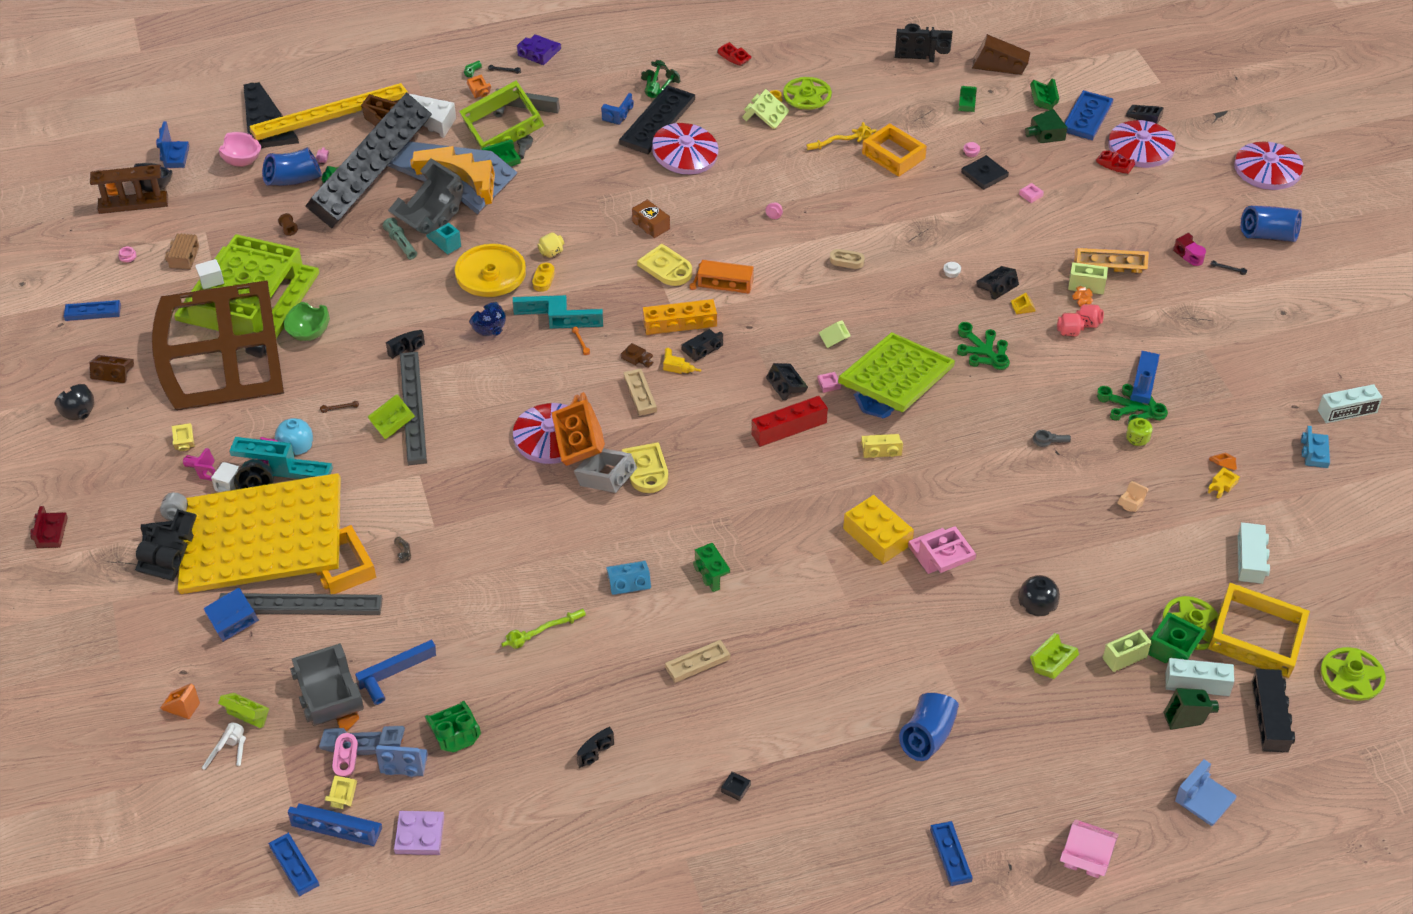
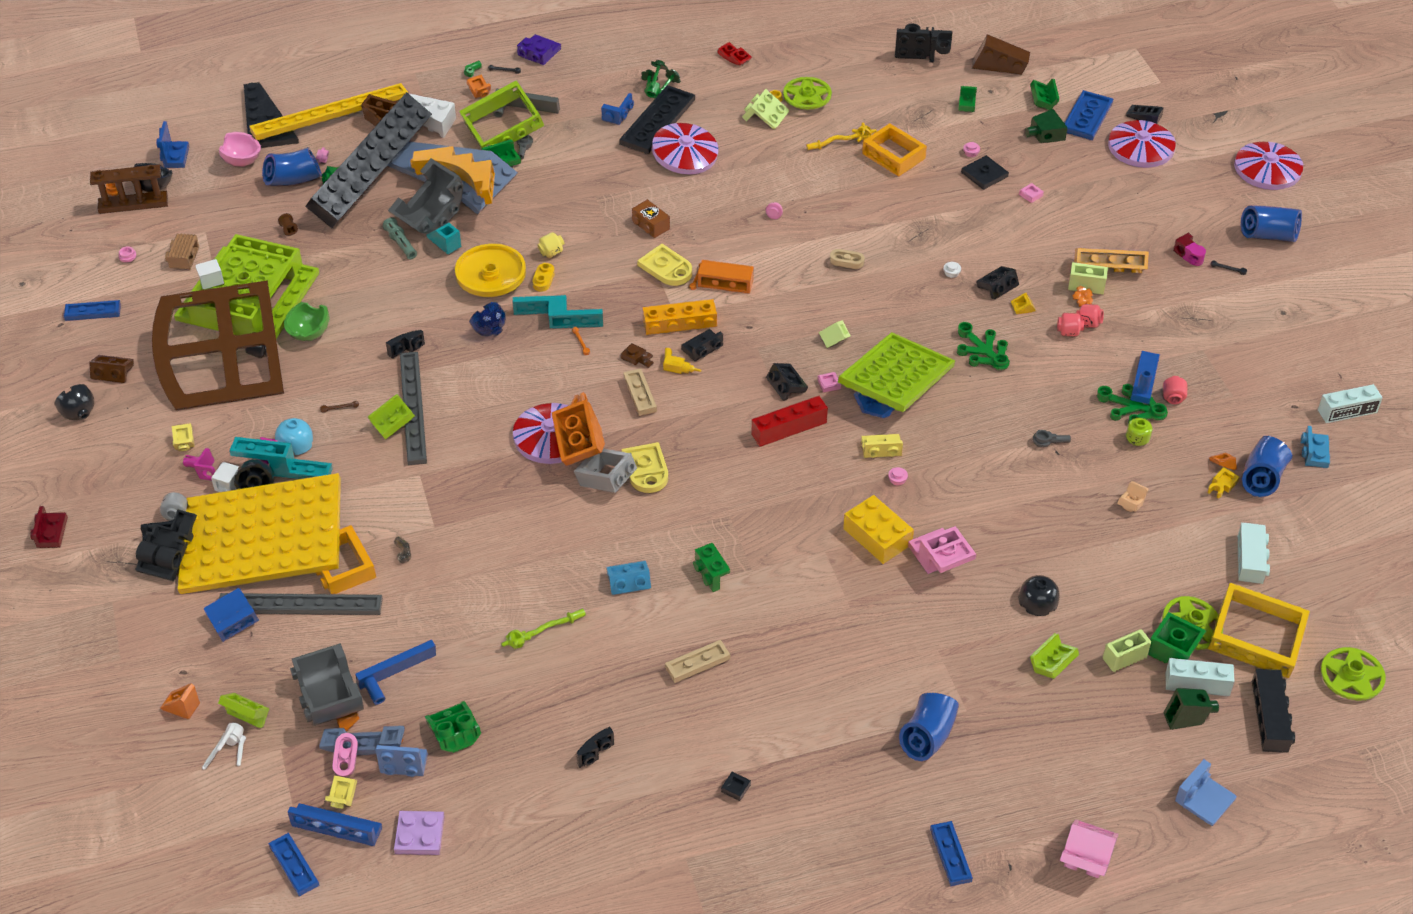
(897, 476): none -> bright pink plate
(1112, 161): red slope -> none
(1175, 390): none -> coral head
(1265, 466): none -> blue brick

